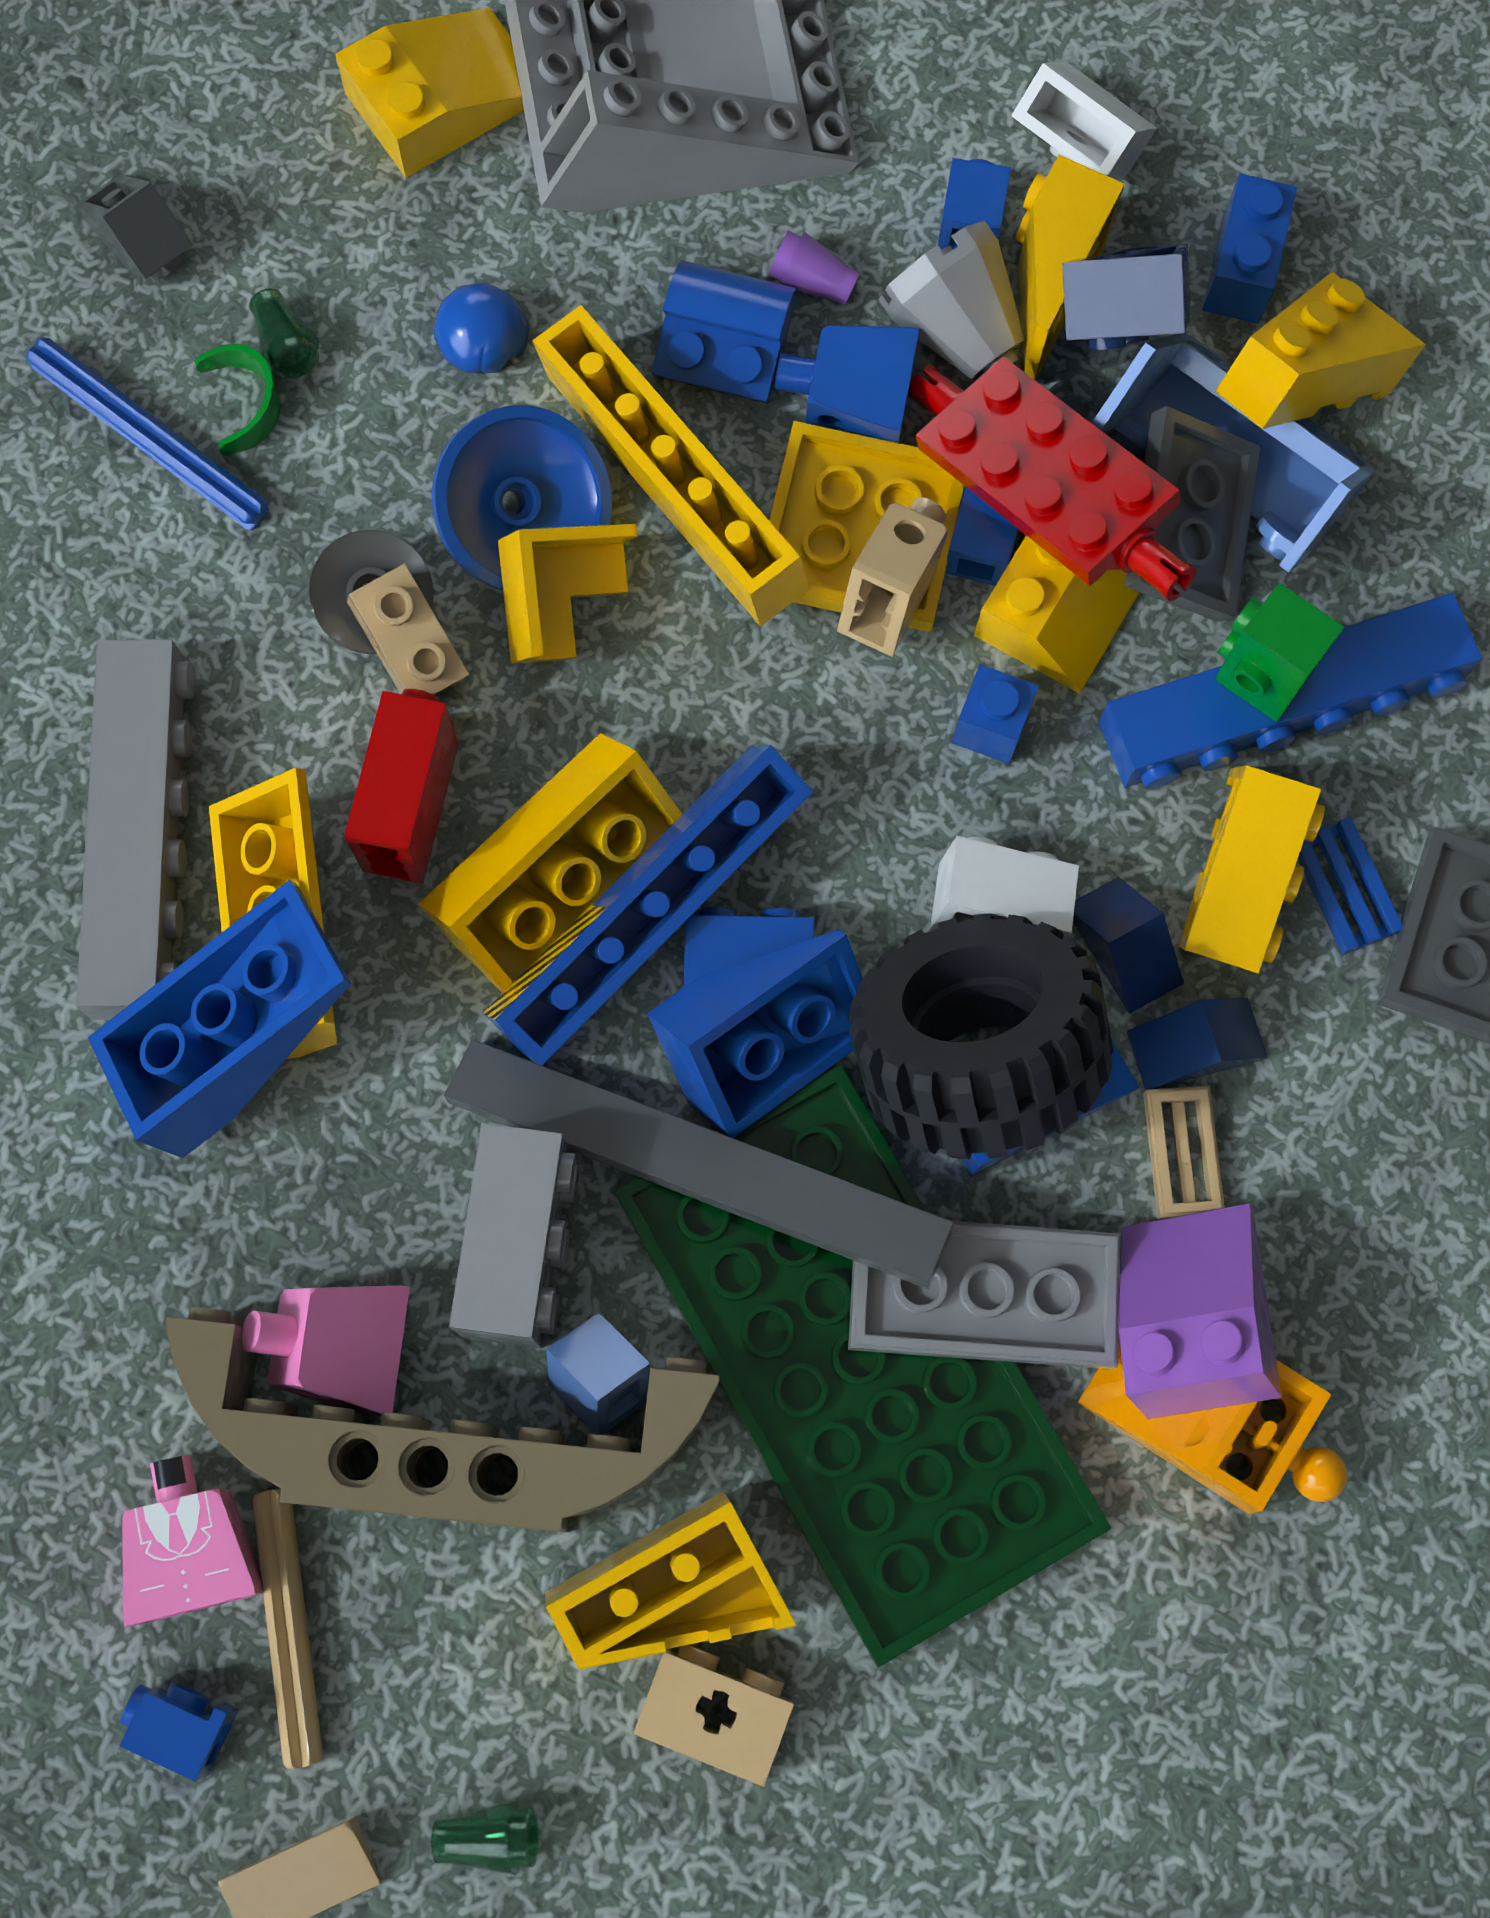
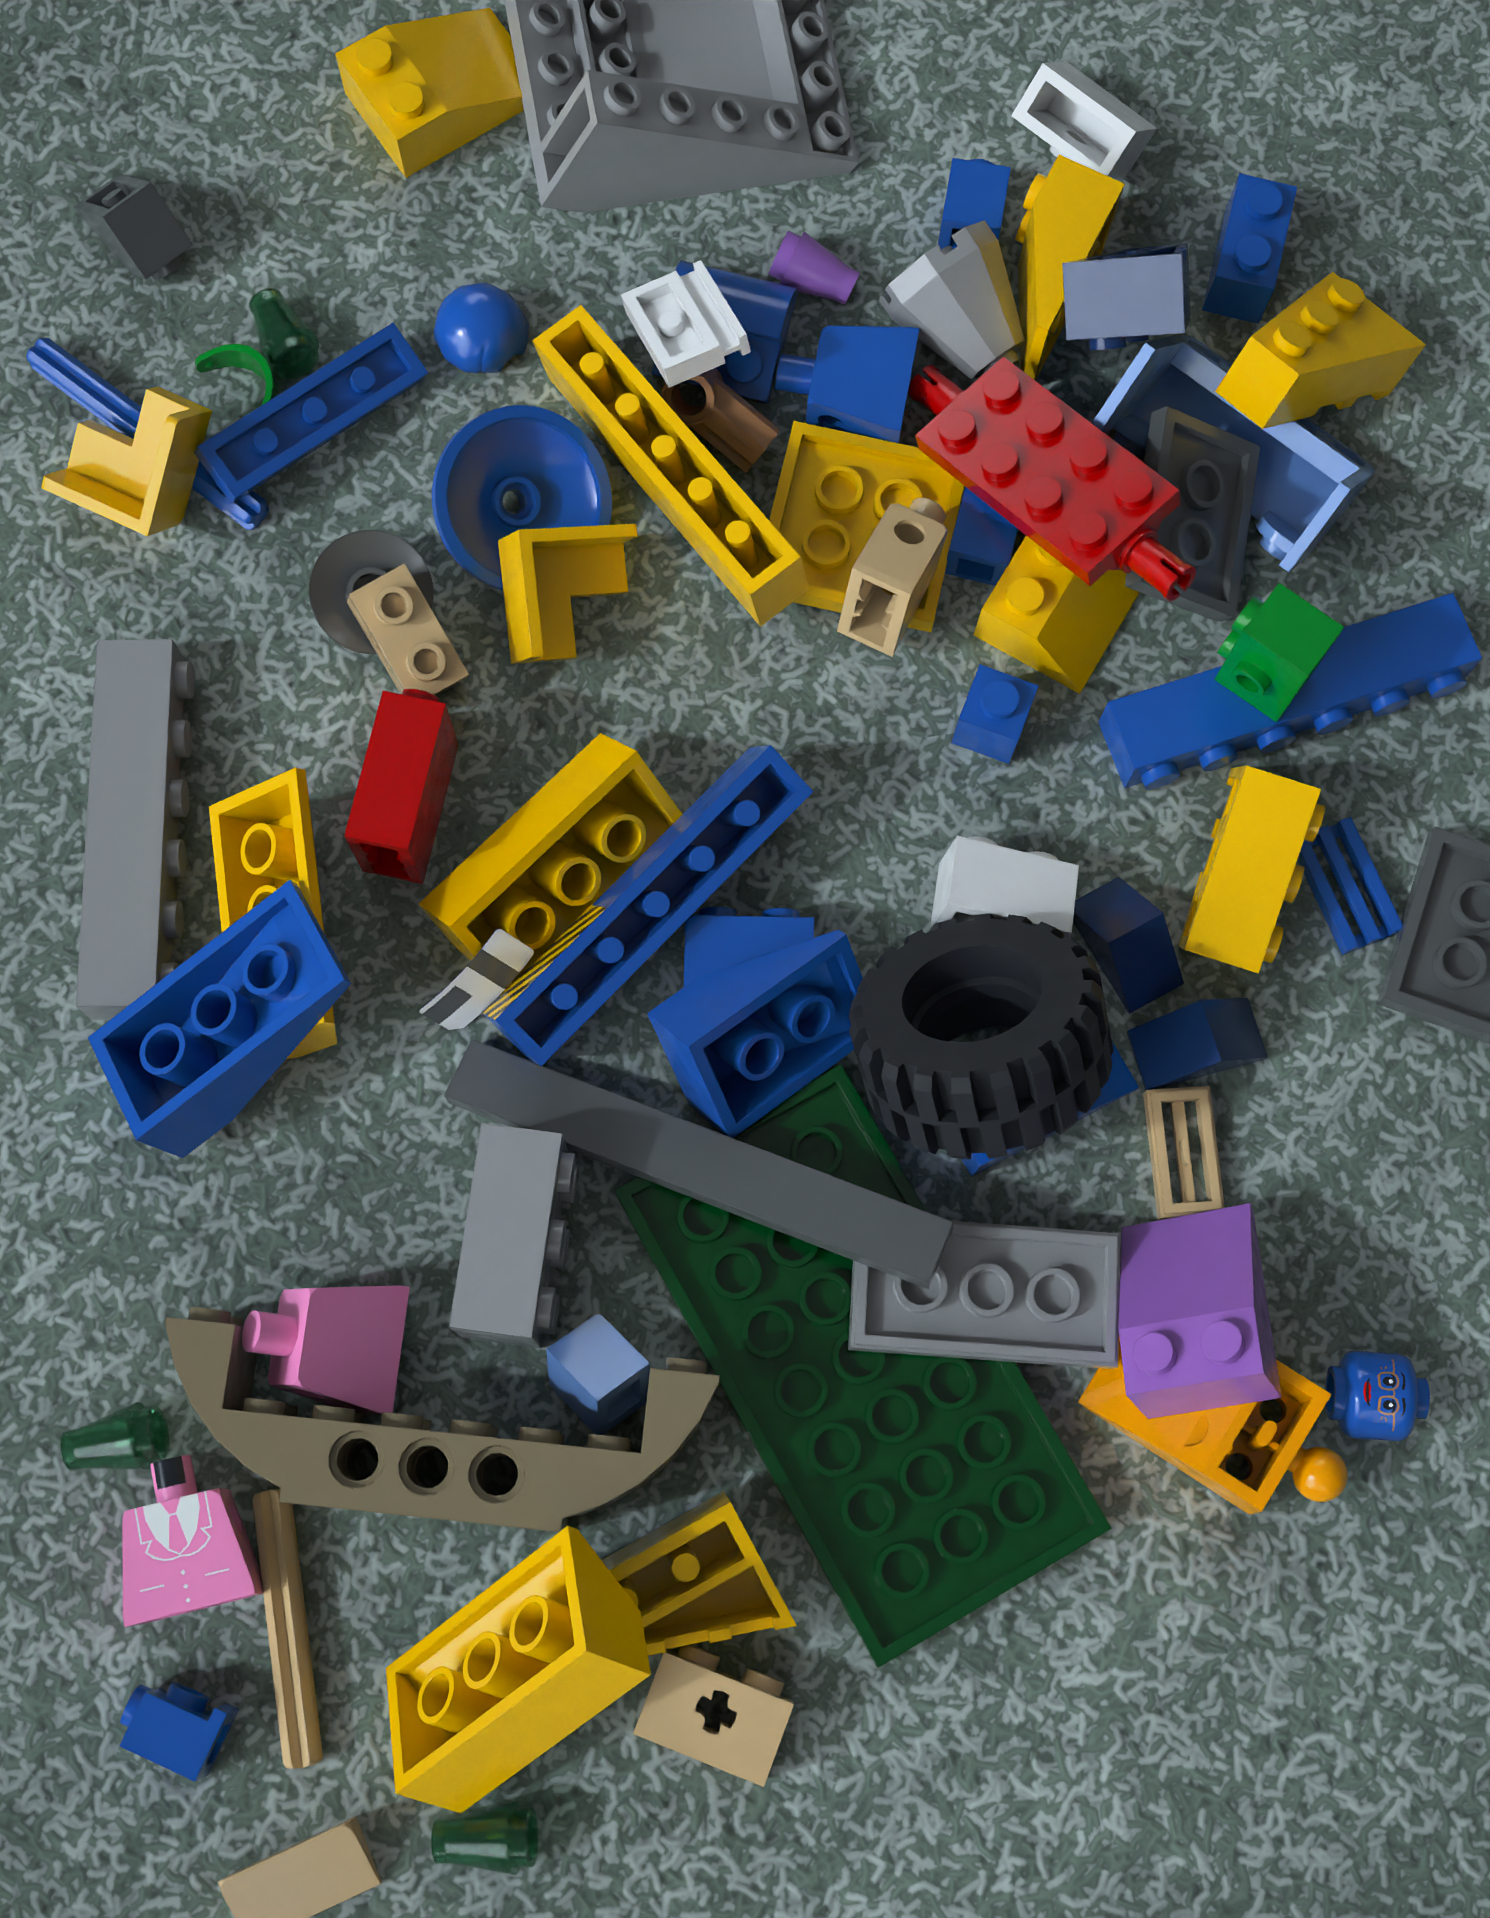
(118, 1441): none -> clear green cone
(139, 479): none -> yellow panel
(311, 413): none -> blue plate
(479, 982): none -> white sticker
(512, 1674): none -> yellow slope
(685, 324): none -> white plate
(724, 420): none -> medium nougat piece
(1376, 1395): none -> blue head

